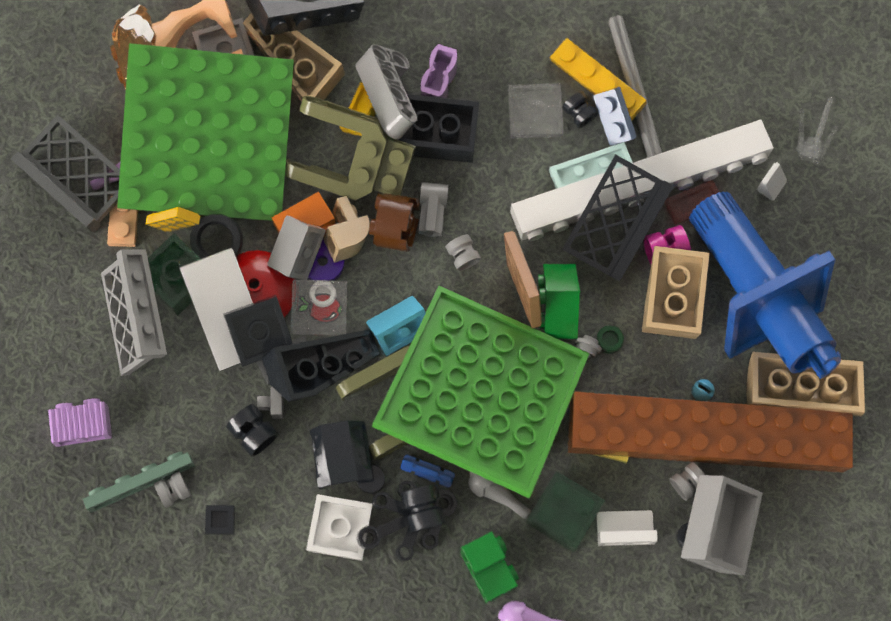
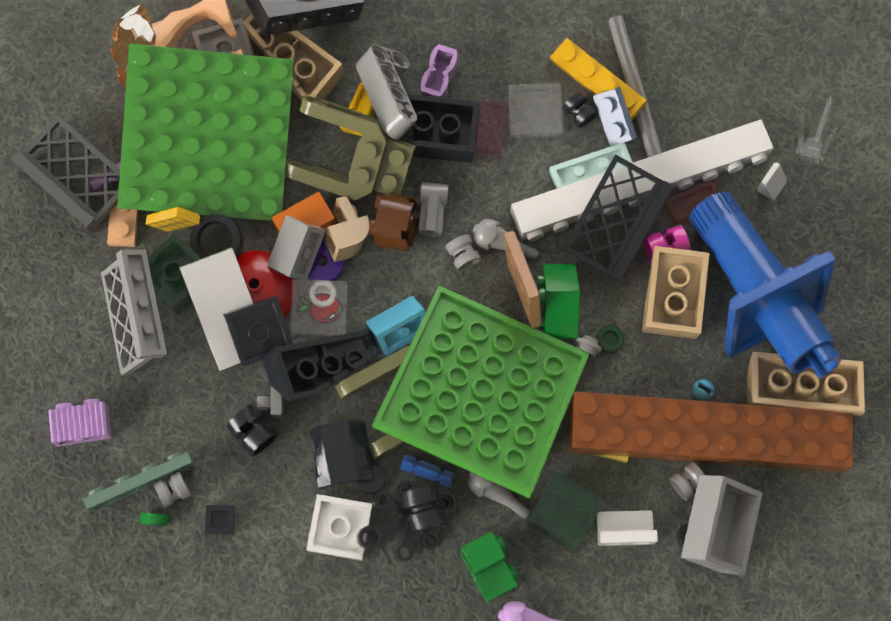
(154, 519): none -> green tile
(490, 235): none -> light grey piece
(491, 126): none -> clear pink tile

